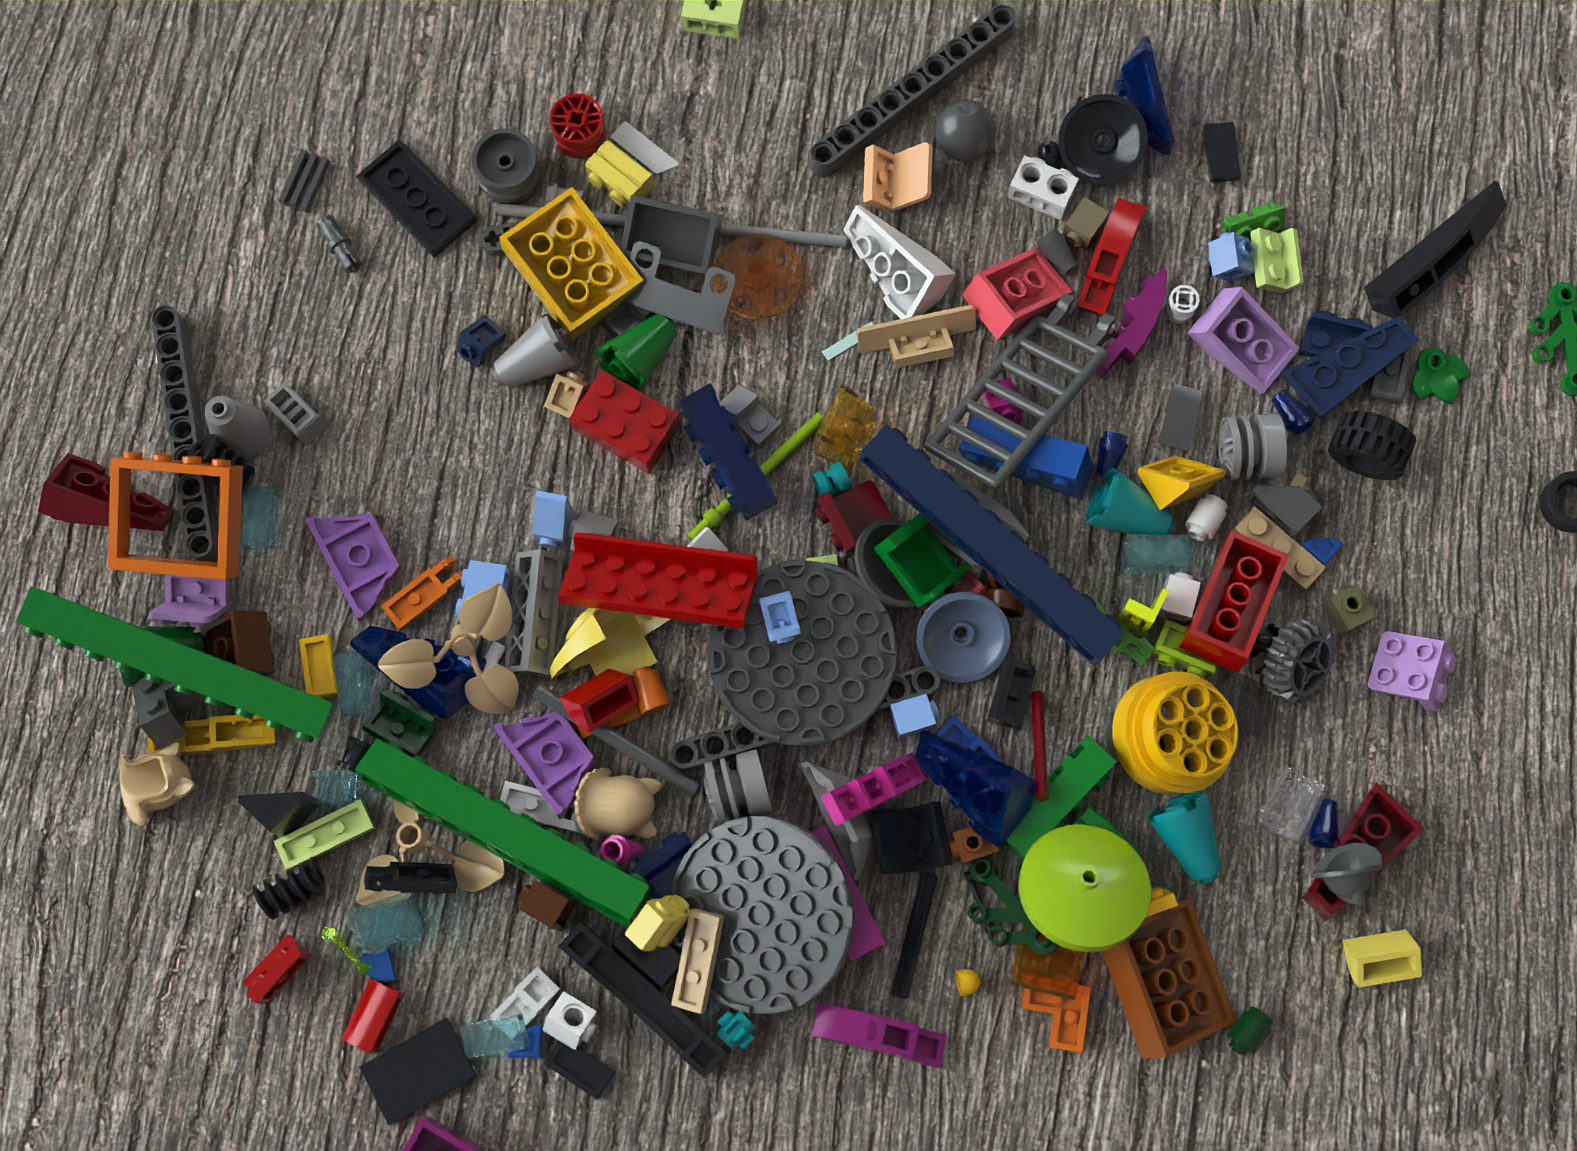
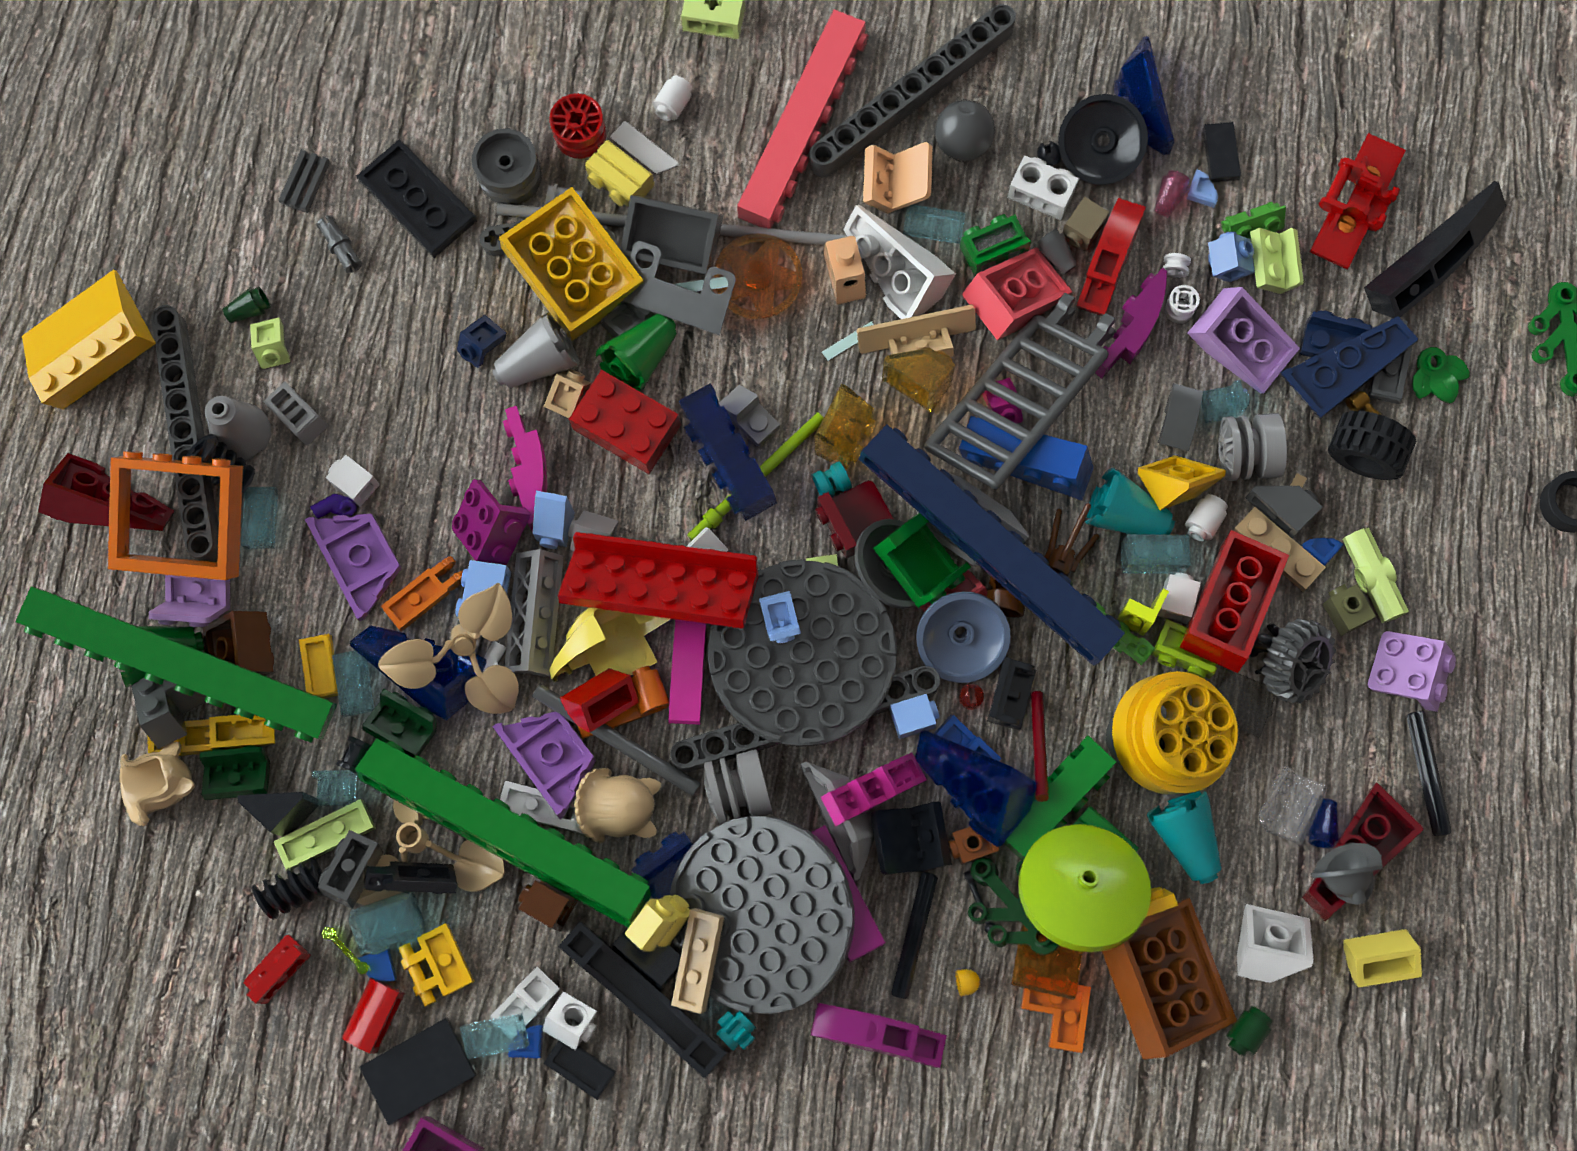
(85, 342): none -> yellow slope
(234, 772): none -> dark green bracket
(247, 305): none -> dark green cone
(268, 343): none -> yellowish green bracket
(334, 504): none -> dark purple arm
(345, 876): none -> dark grey brick
(352, 480): none -> white brick
(444, 960): none -> yellow plate
(487, 527): none -> magenta bracket
(529, 452): none -> dark pink slope
(621, 849): dark pink cone -> none
(672, 98): none -> white brick
(687, 672): none -> dark pink slope
(715, 283): none -> light aqua piece
(802, 119): none -> coral brick
(844, 265): none -> light nougat torso
(920, 375): none -> clear yellow slope
(934, 223): none -> clear light blue tile
(964, 696): none -> clear red hinge
(993, 242): none -> green window
(1062, 558): none -> reddish brown plant
(1110, 451): clear blue cone -> none
(1171, 192): none -> clear pink cone
(1176, 265): none -> white bush
(1202, 190): none -> light blue tile
(1225, 402): none -> clear light blue bracket
(1273, 944): none -> white slope
(1293, 413): clear blue cone -> none
(1360, 400): none -> pearl gold hand
(1367, 204): none -> red piece
(1375, 575): none -> yellowish green piece
(1429, 773): none -> black axle

